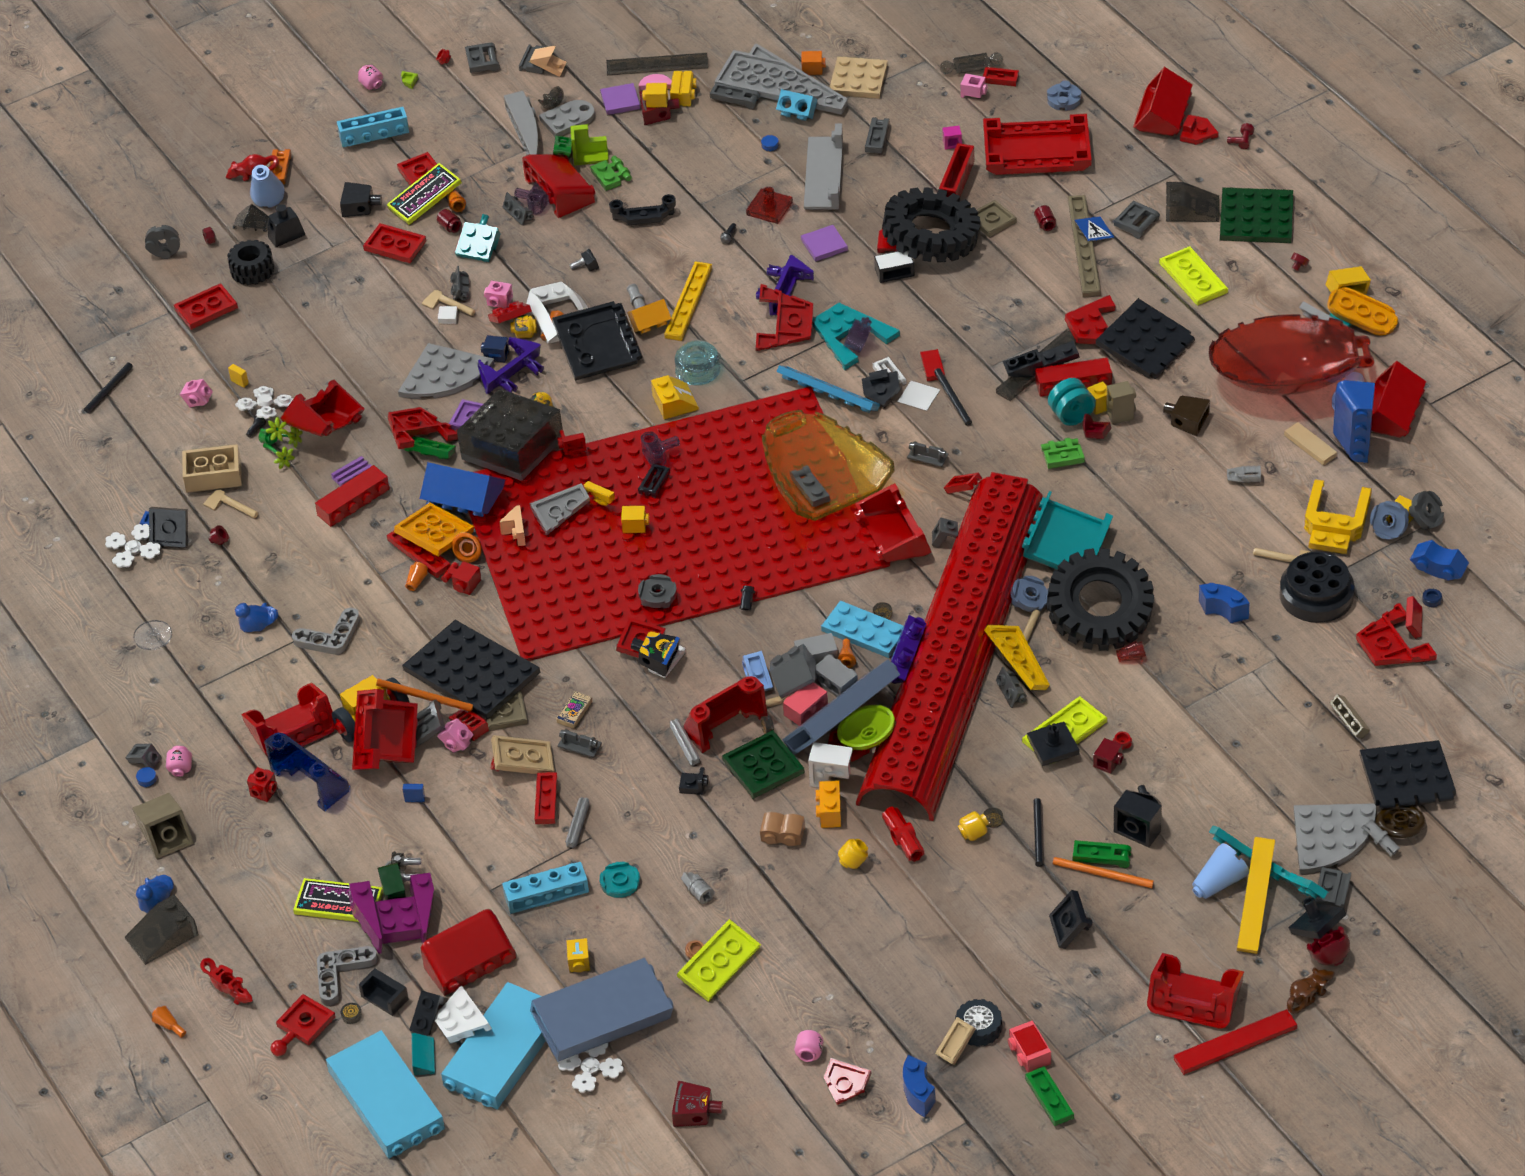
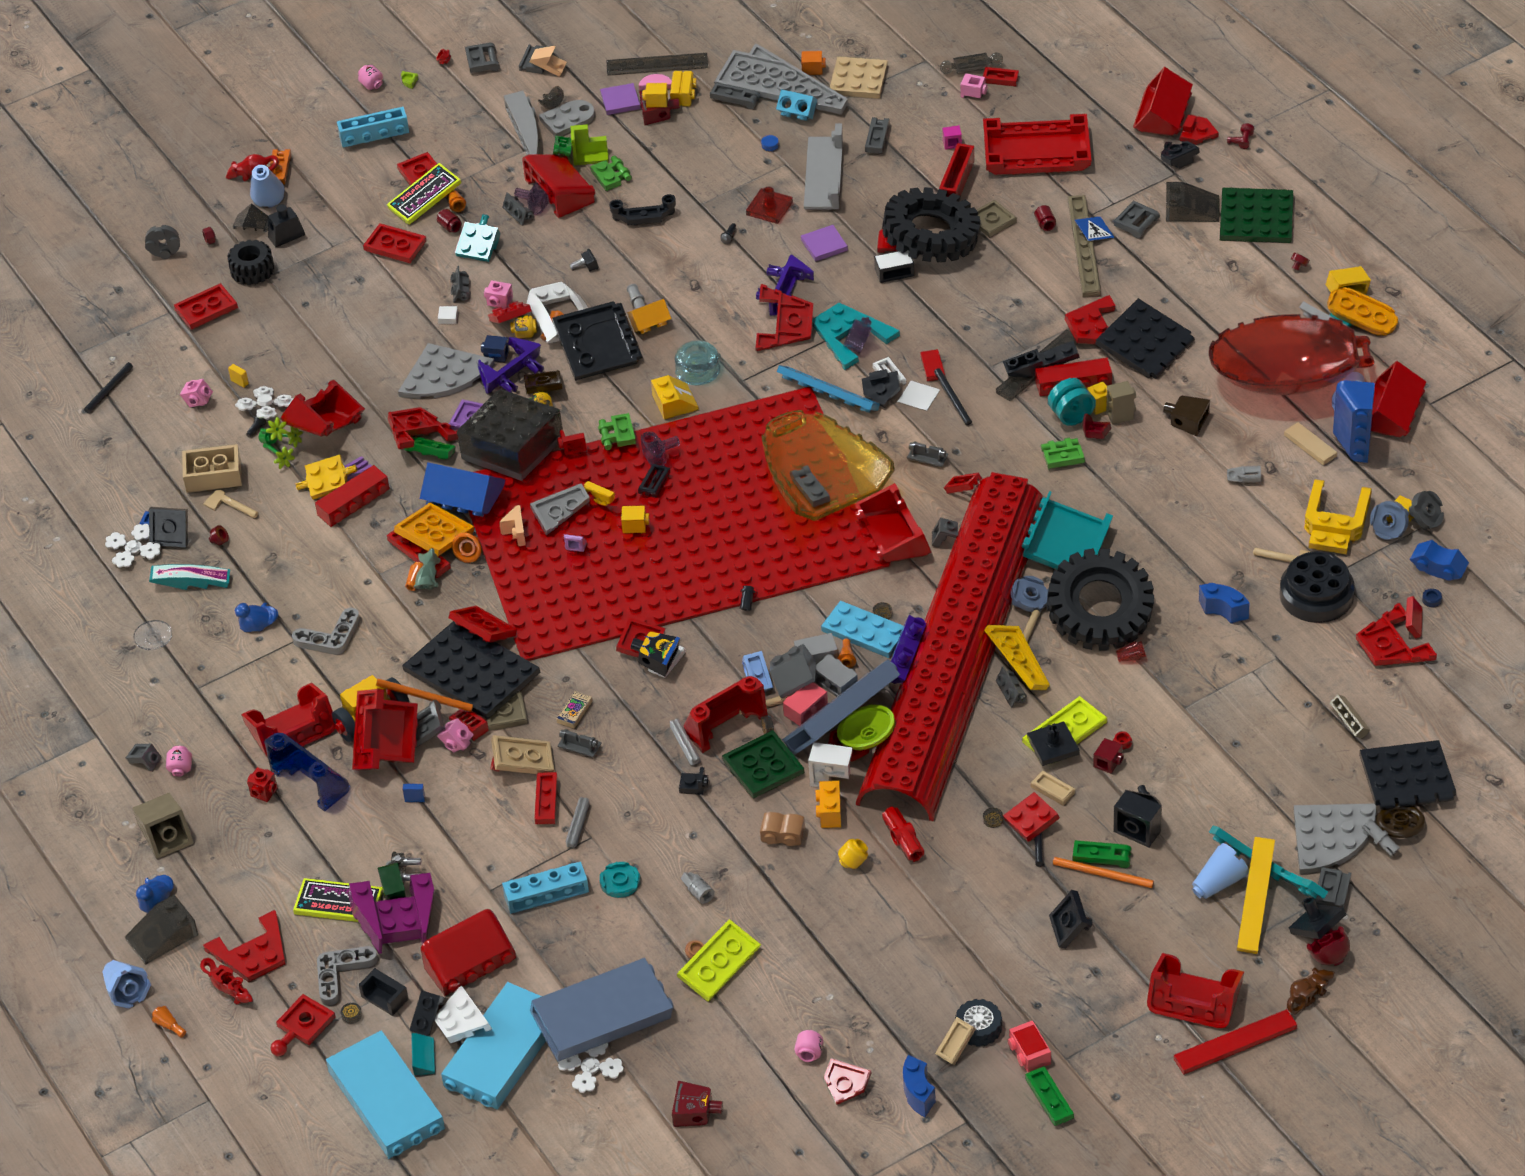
(125, 983): none -> light blue cone
(146, 777): blue tile -> none
(188, 574): none -> slope
(255, 956): none -> red wing
(325, 476): none -> yellow plate
(358, 199): black torso -> none
(426, 575): none -> sand green animal
(433, 299): tan piece -> none
(464, 577): red brick -> none
(482, 623): none -> red plate
(543, 382): none -> dark brown plate
(575, 543): none -> lavender slope
(578, 955): yellow brick -> none
(622, 428): none -> bright green plate
(657, 600): dark grey plate -> none
(688, 301): yellow tile -> none
(973, 826): yellow head -> none
(1031, 817): none -> red plate
(1053, 788): none -> tan tile
(1057, 93): sand blue plate -> none
(1179, 154): none -> black plate
(1193, 275): neon yellow tile -> none

